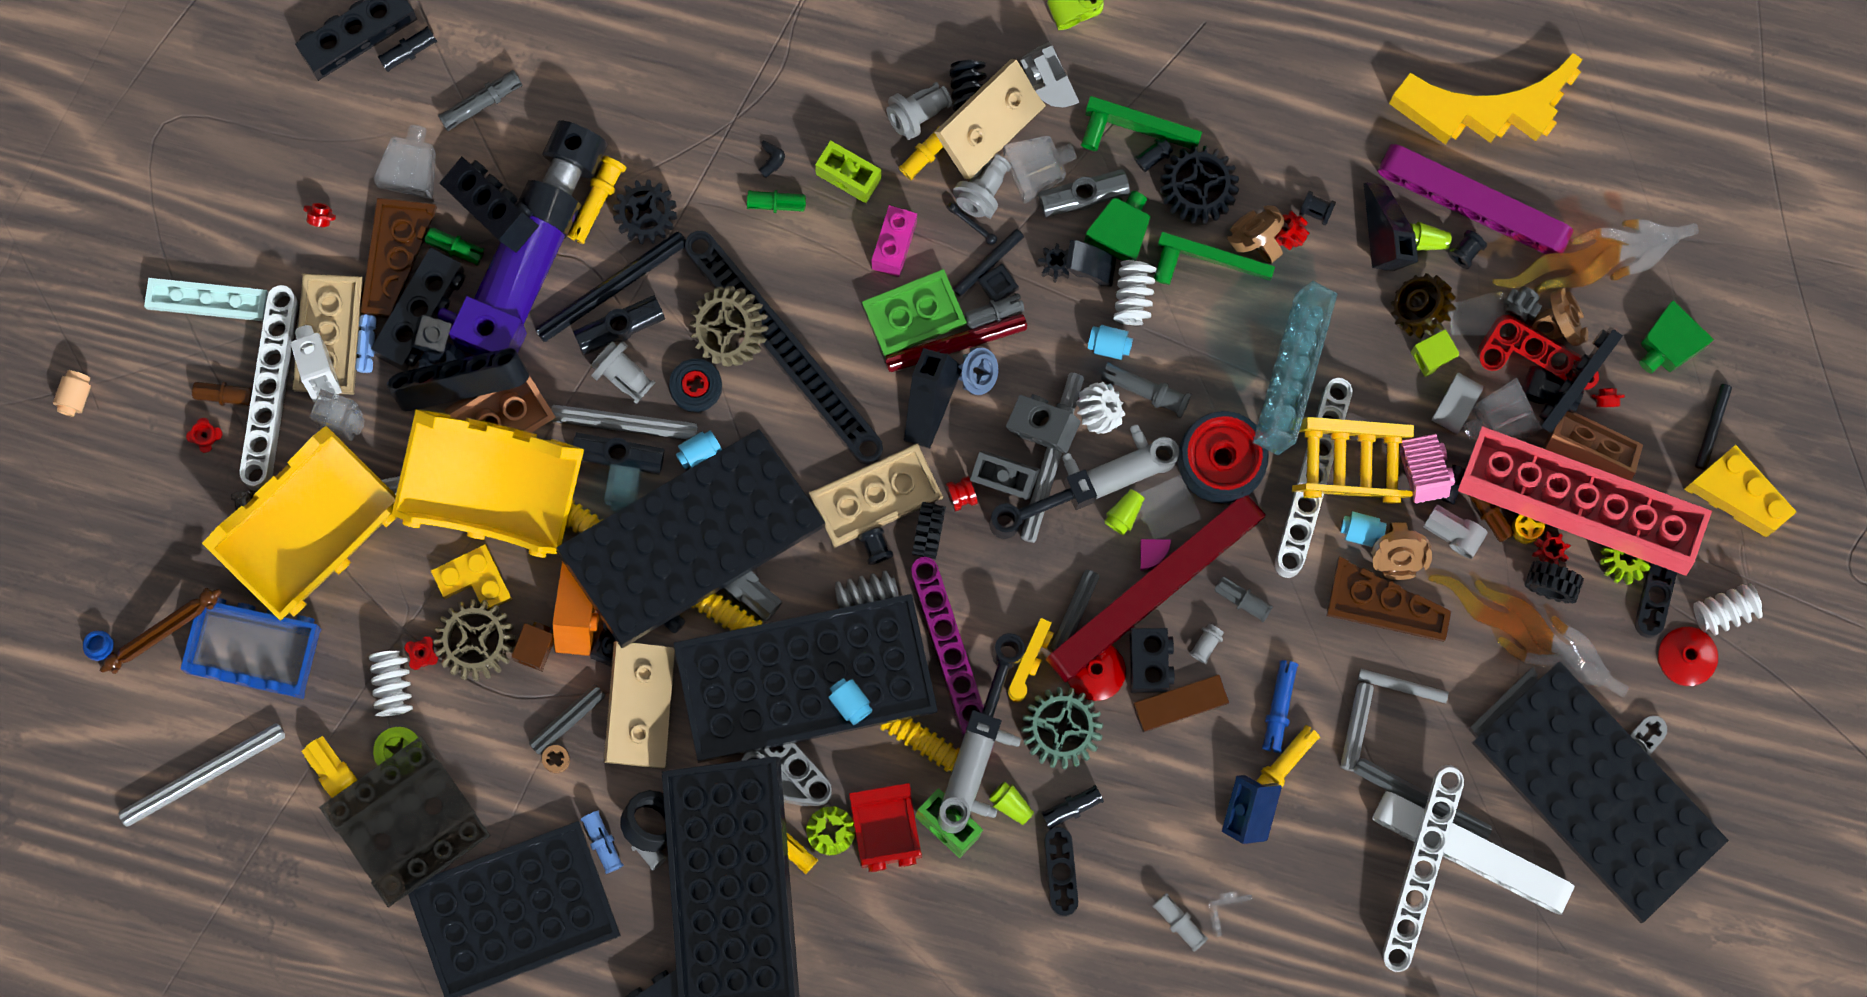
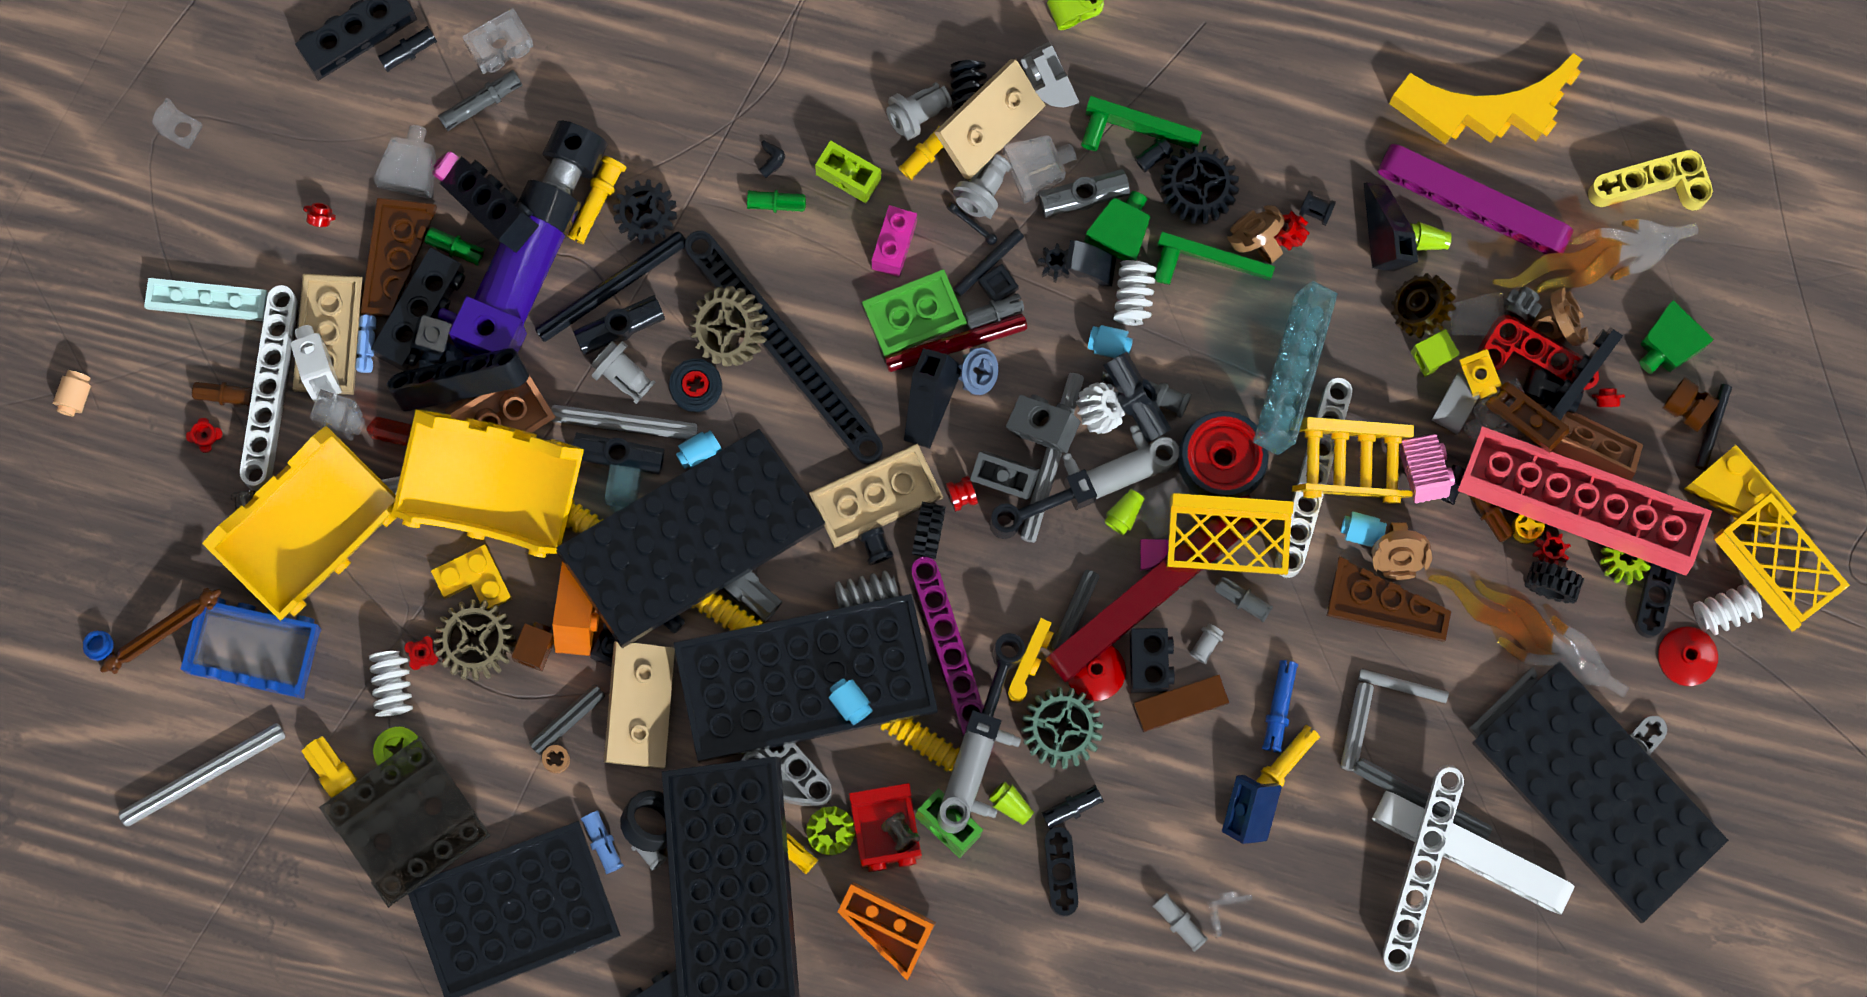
(168, 117): none -> clear bracket
(389, 431): none -> clear red slope
(444, 165): none -> tile
(506, 27): none -> clear brick
(887, 926): none -> orange wedge
(900, 832): none -> clear smoke bush
(1137, 397): none -> black piece
(1230, 507): none -> yellow fence
(1463, 535): light grey piece -> none
(1467, 249): black bush -> none
(1475, 362): none -> yellow brick
(1528, 417): none -> reddish brown plate
(1647, 182): none -> light yellow beam
(1690, 404): none -> reddish brown wheel
(1760, 577): none -> yellow fence

